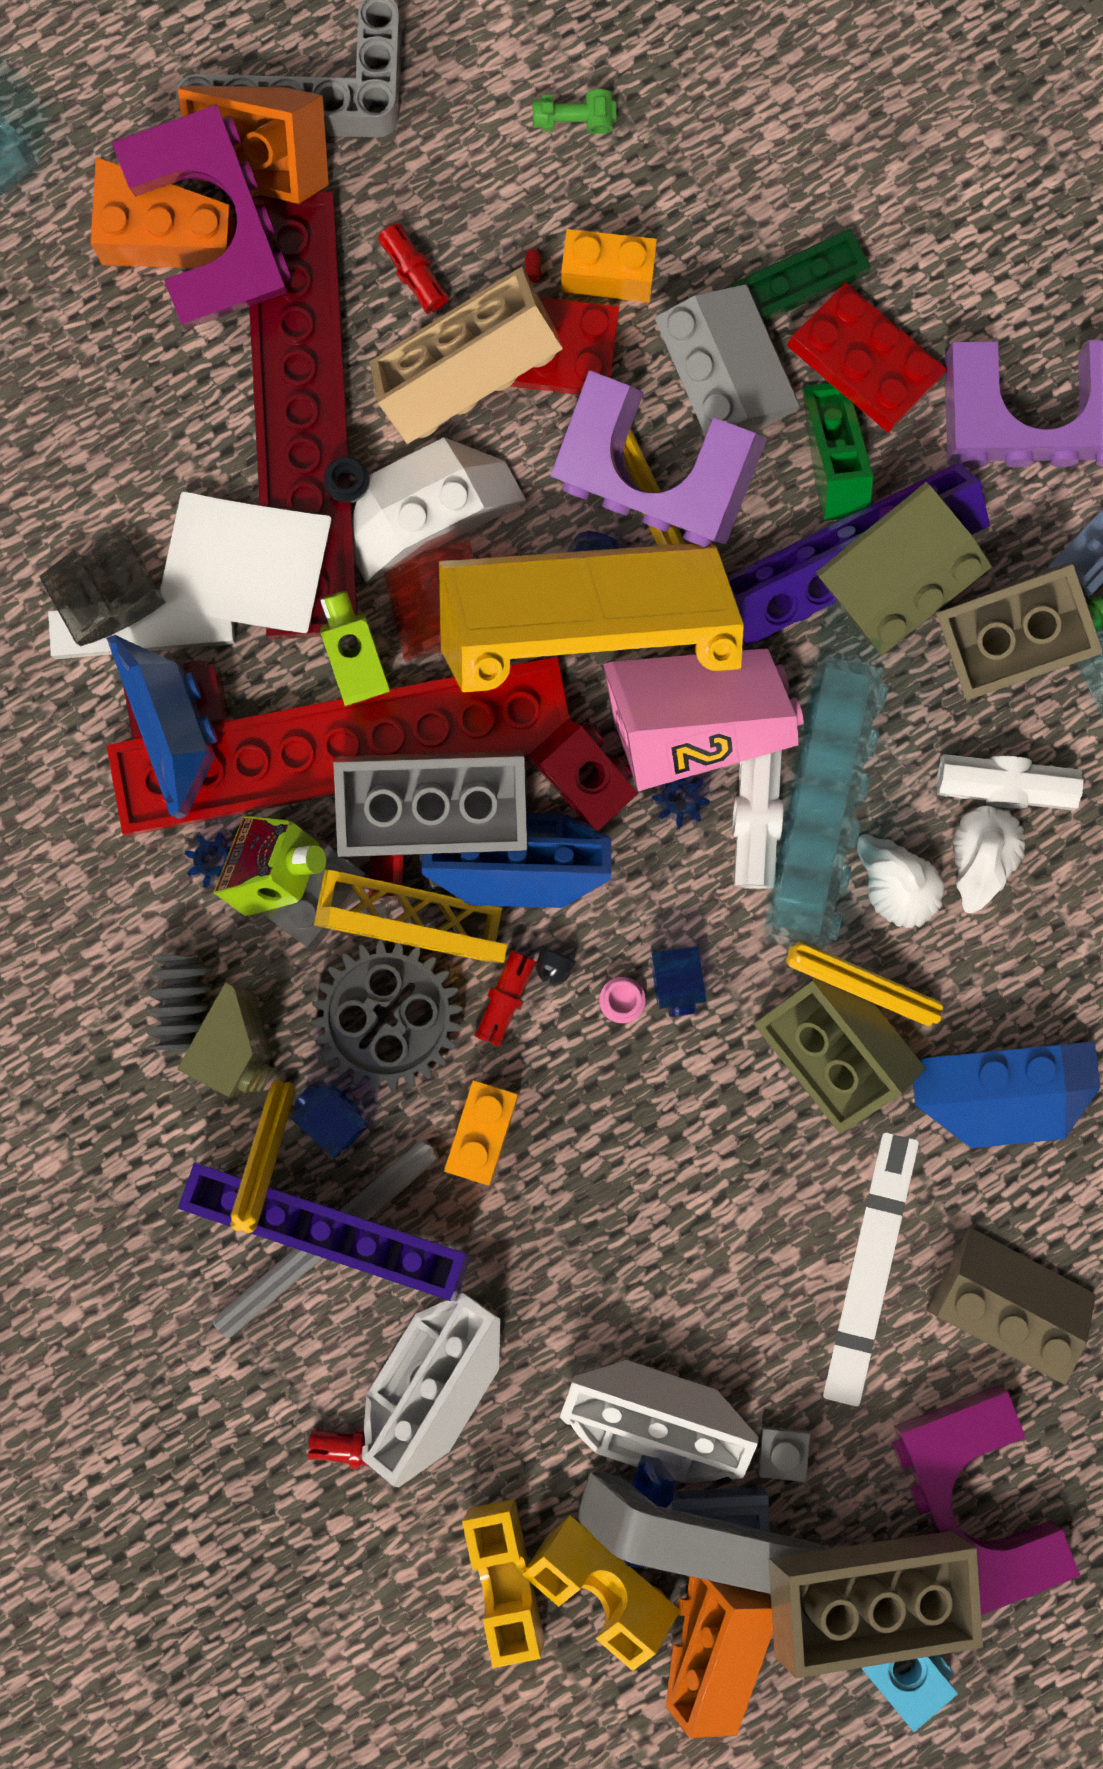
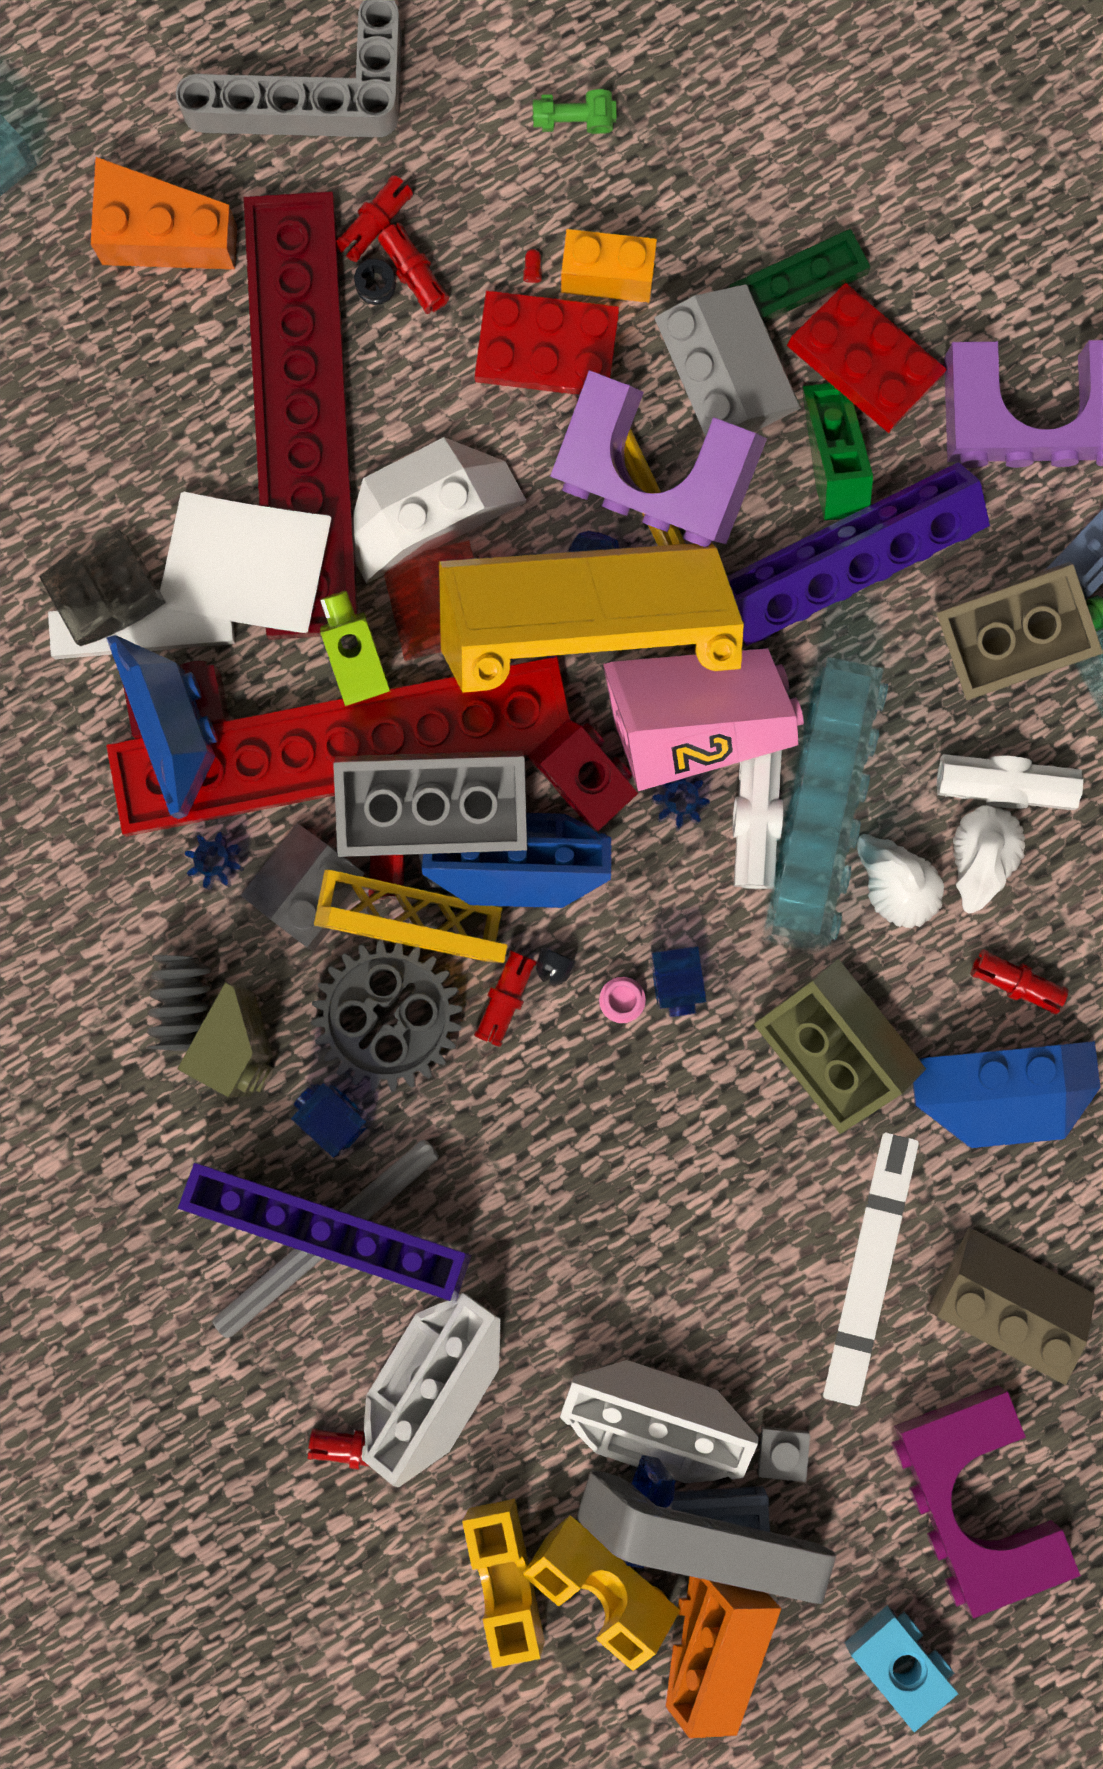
(204, 150): magenta arch -> none
(262, 1157): yellow axle -> none
(268, 865): lime torso -> none
(278, 135): orange slope -> none
(340, 468): black plate -> none
(371, 267): none -> black bush
(374, 218): none -> red pin
(464, 356): tan slope -> none
(481, 1133): light orange brick -> none
(864, 983): yellow axle -> none
(875, 1603): dark tan brick -> none
(904, 569): olive slope -> none
(1019, 982): none -> red pin

